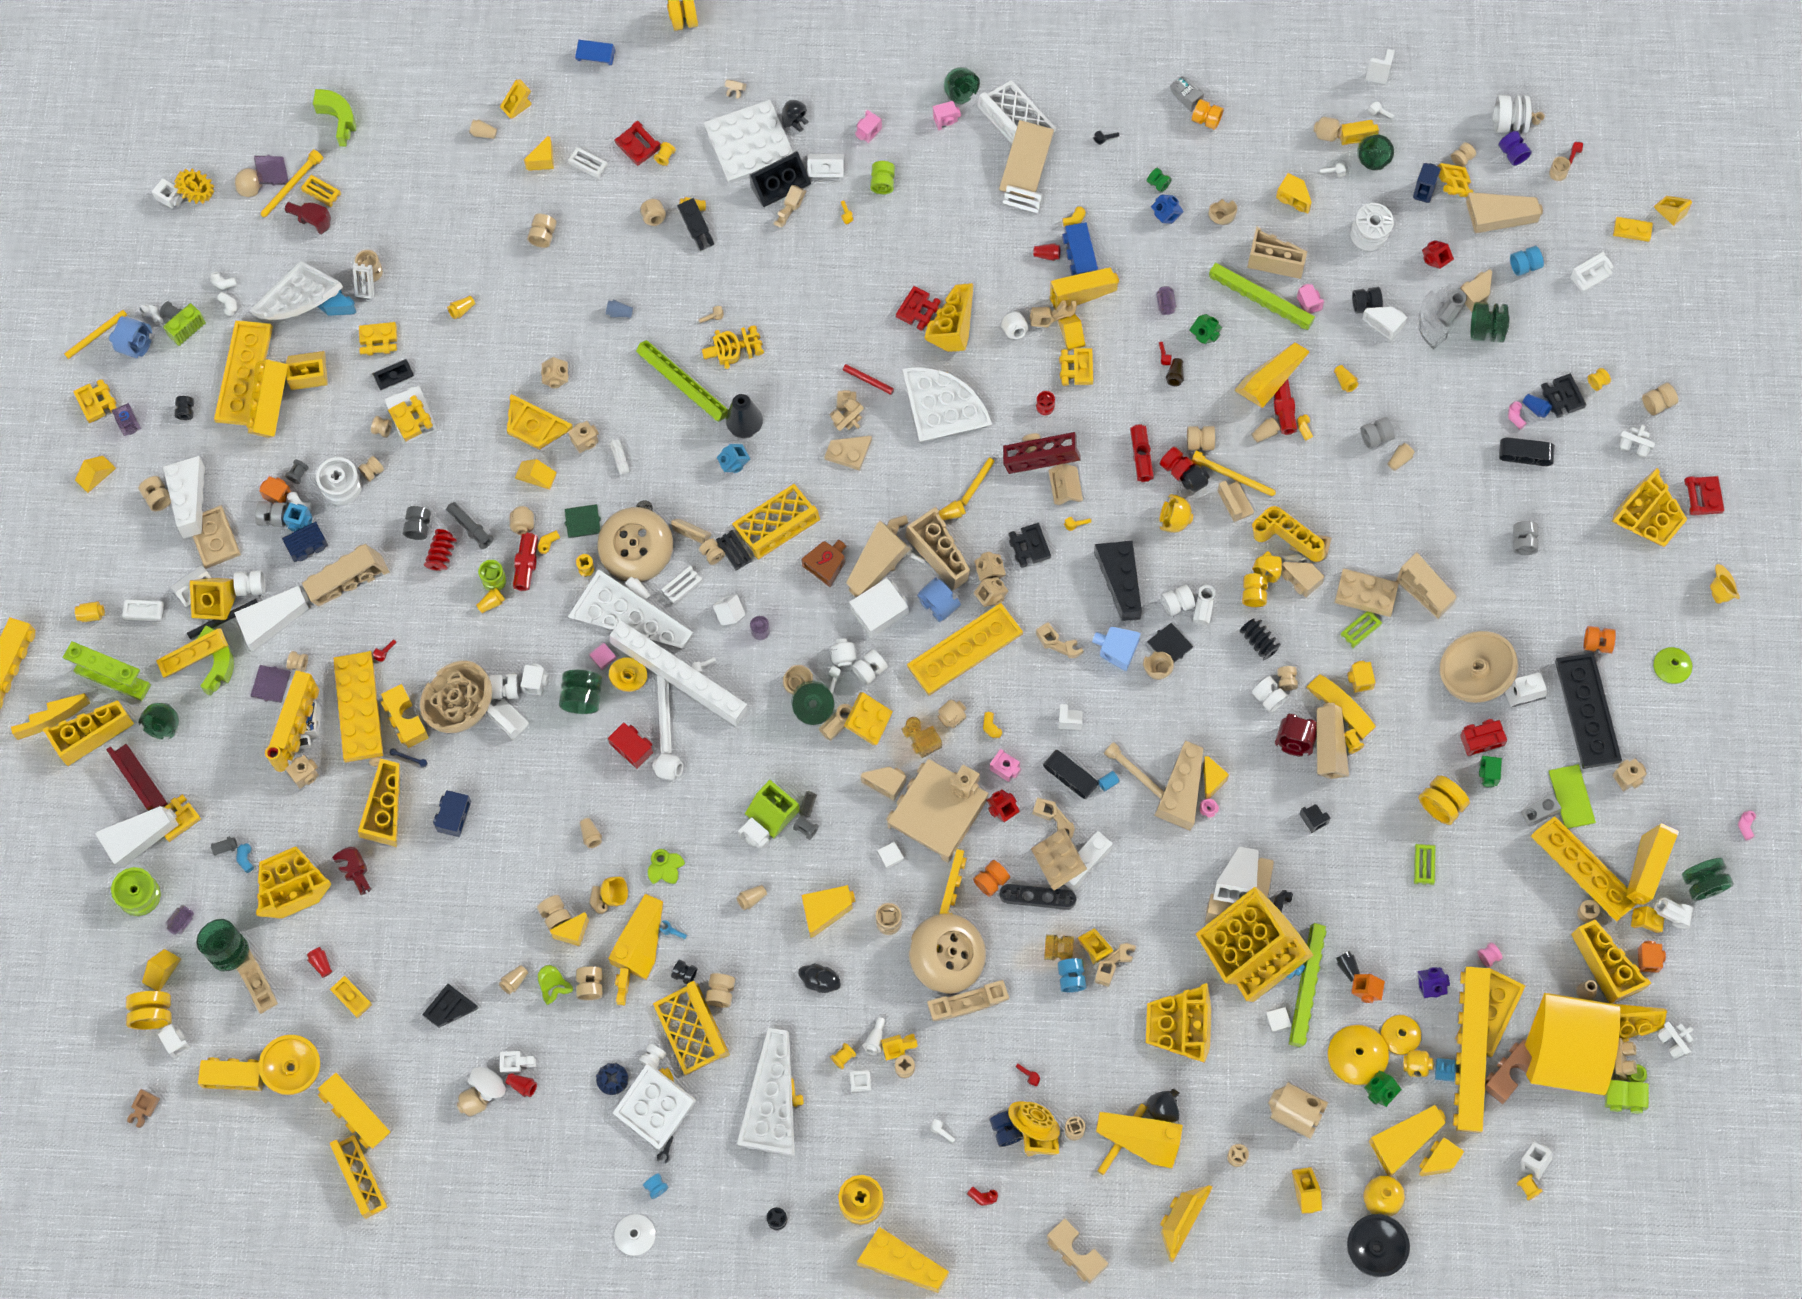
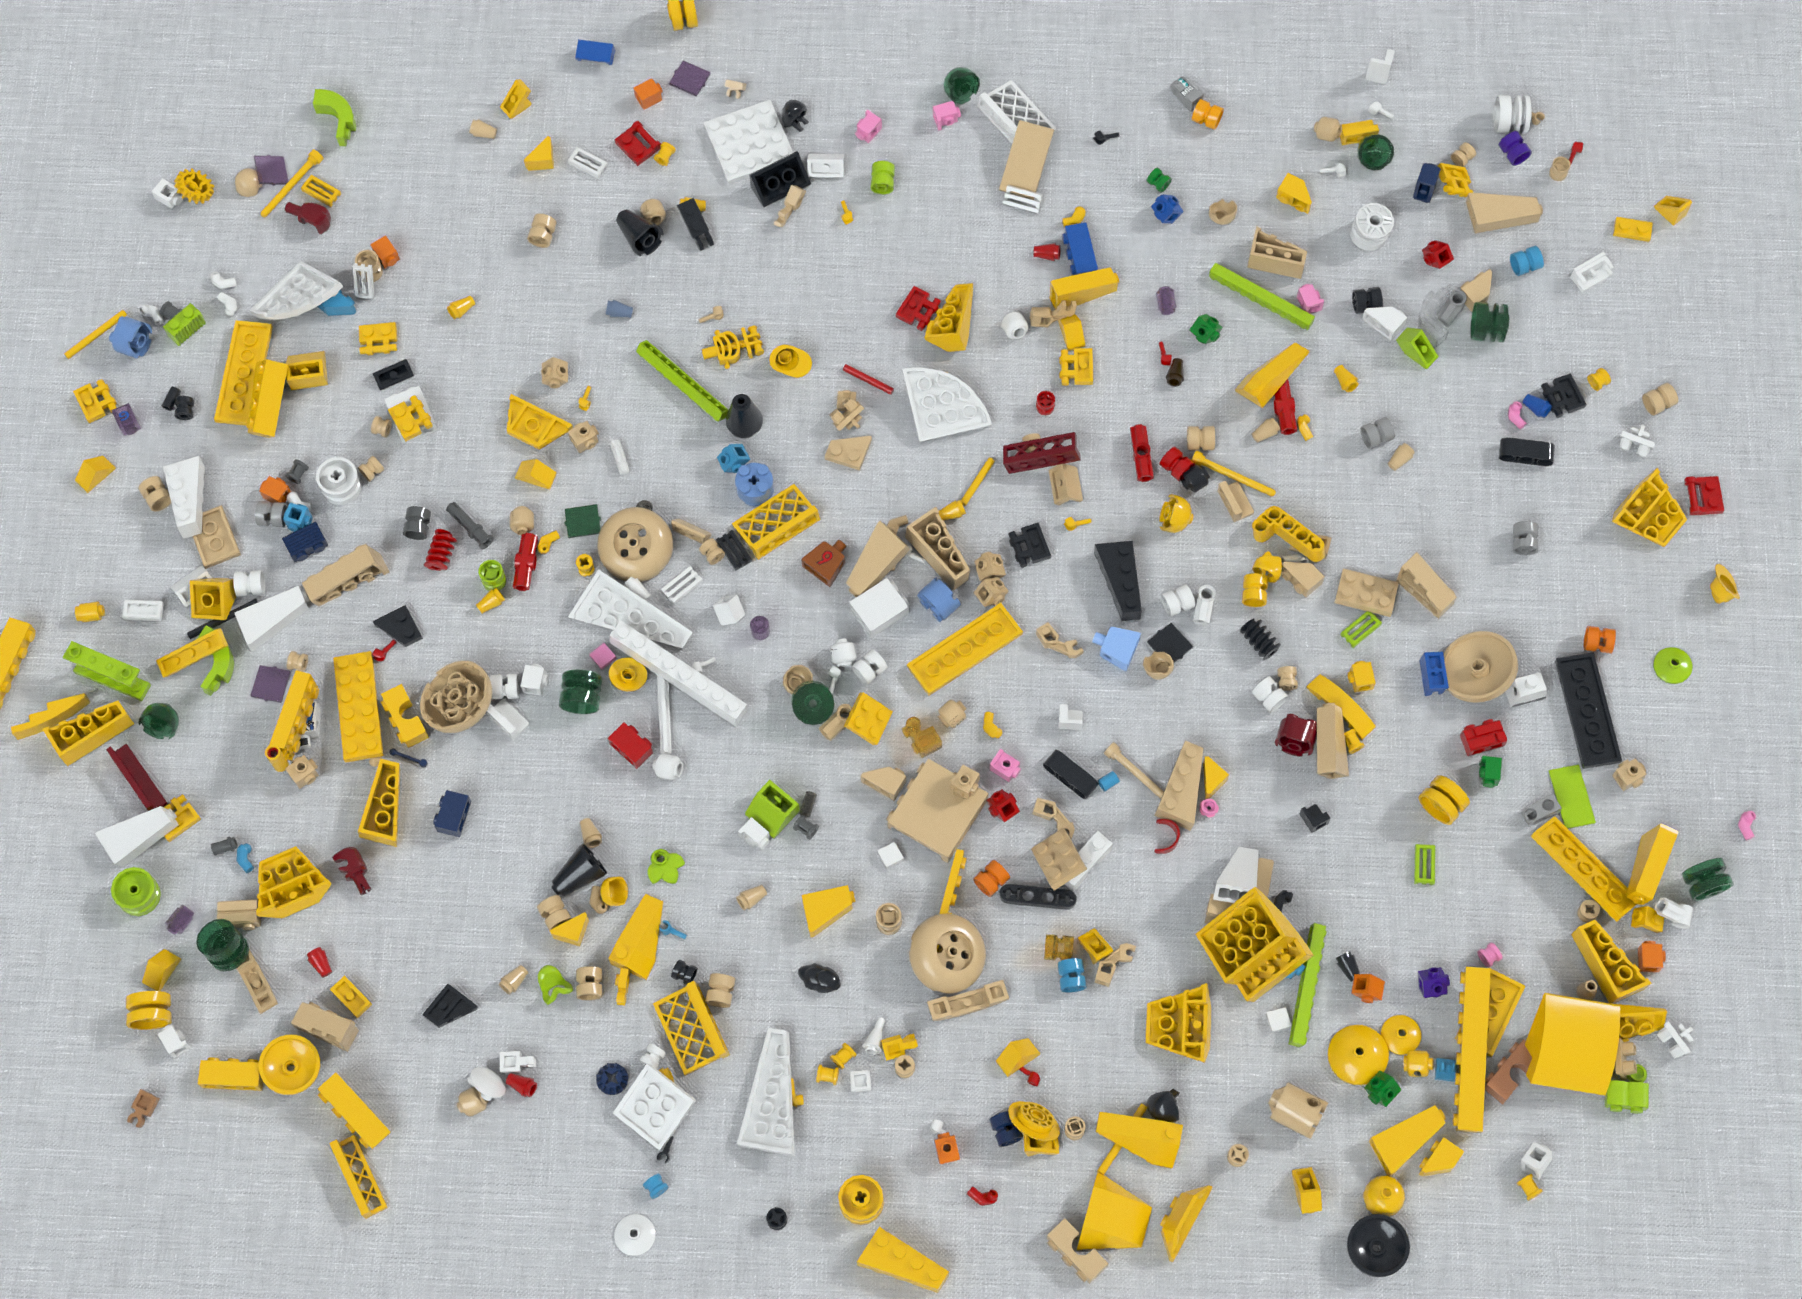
(169, 400): none -> black piece
(240, 913): none -> tan brick
(325, 1025): none -> tan wedge
(385, 251): none -> orange brick
(399, 626): none -> black wing
(578, 872): none -> black cone
(584, 404): none -> yellow hand
(639, 232): none -> black cone
(648, 93): none -> orange brick
(689, 78): none -> clear purple piece
(754, 474): none -> medium blue brick
(790, 361): none -> yellow piece
(827, 1074): none -> yellow bush
(946, 1148): none -> orange brick
(1017, 1055): none -> yellow slope
(1113, 1217): none -> yellow wedge
(1174, 826): none -> red helmet
(1417, 347): none -> lime slope
(1433, 673): none -> blue hinge

